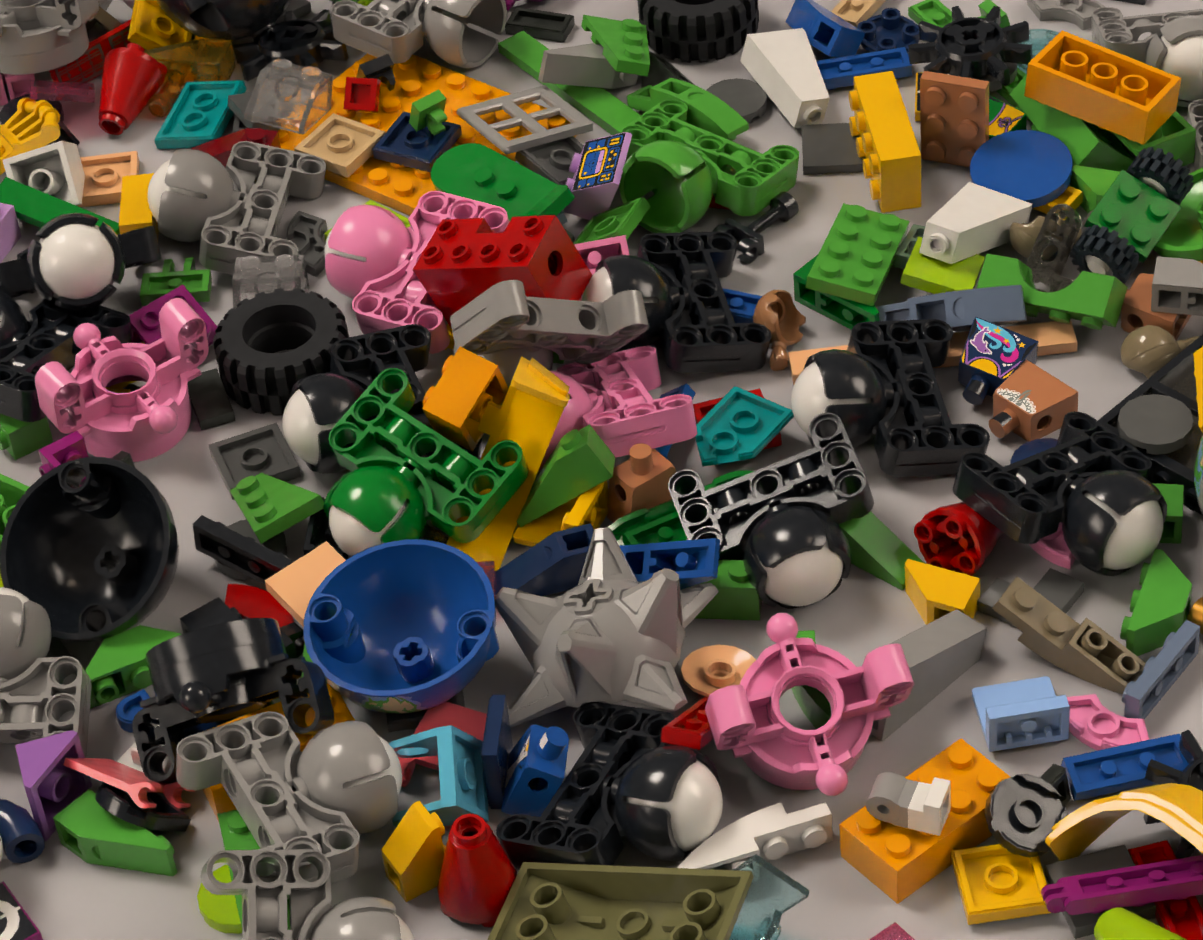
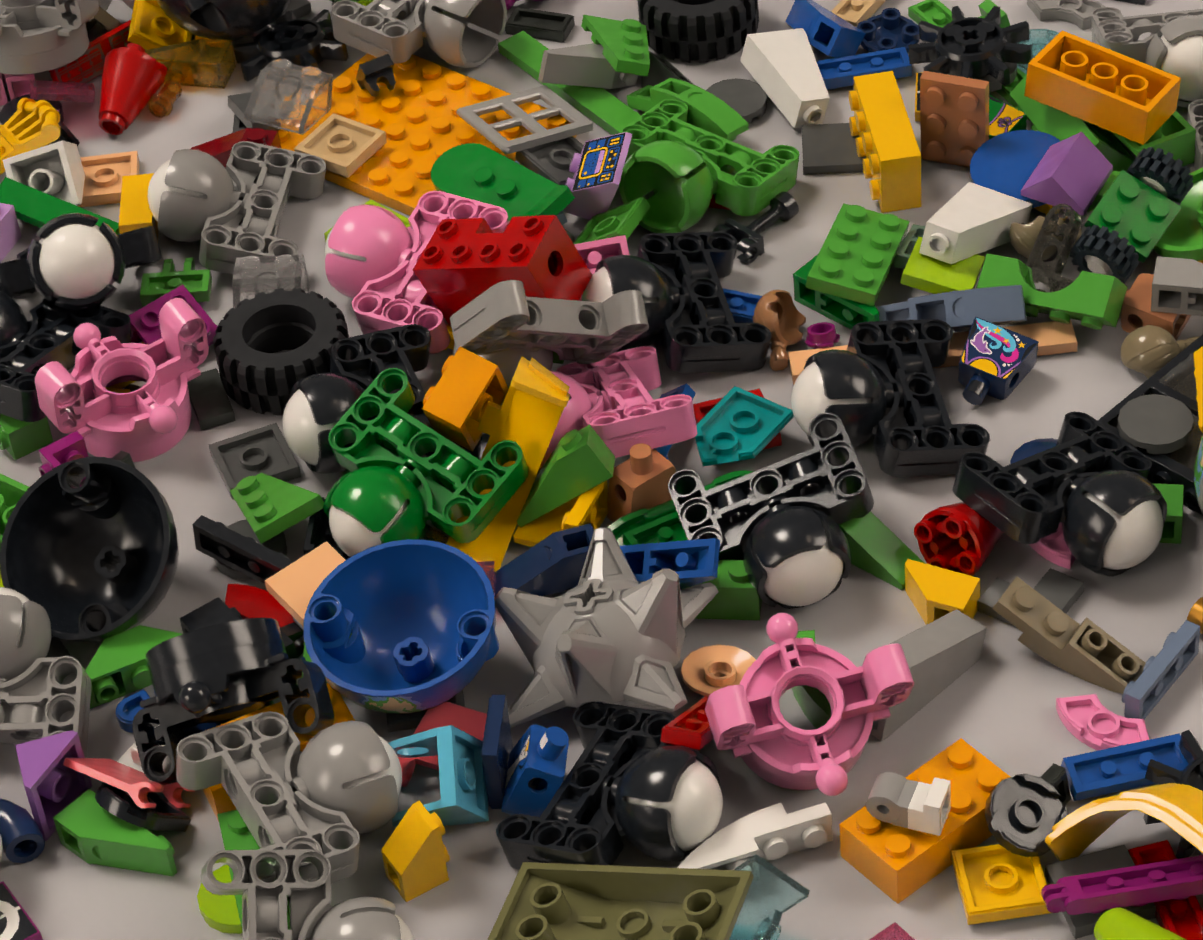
(198, 114): teal tile -> none
(307, 234): dark grey tile -> none
(362, 94): red plate -> none
(412, 148): dark blue tile -> none
(429, 113): bright green tile -> none
(474, 873): red cone -> none
(822, 335): none -> magenta plate
(1021, 713): light blue bracket -> none
(1031, 403): nougat torso -> none
(1069, 174): none -> medium lavender slope
(1158, 606): bright green slope -> none

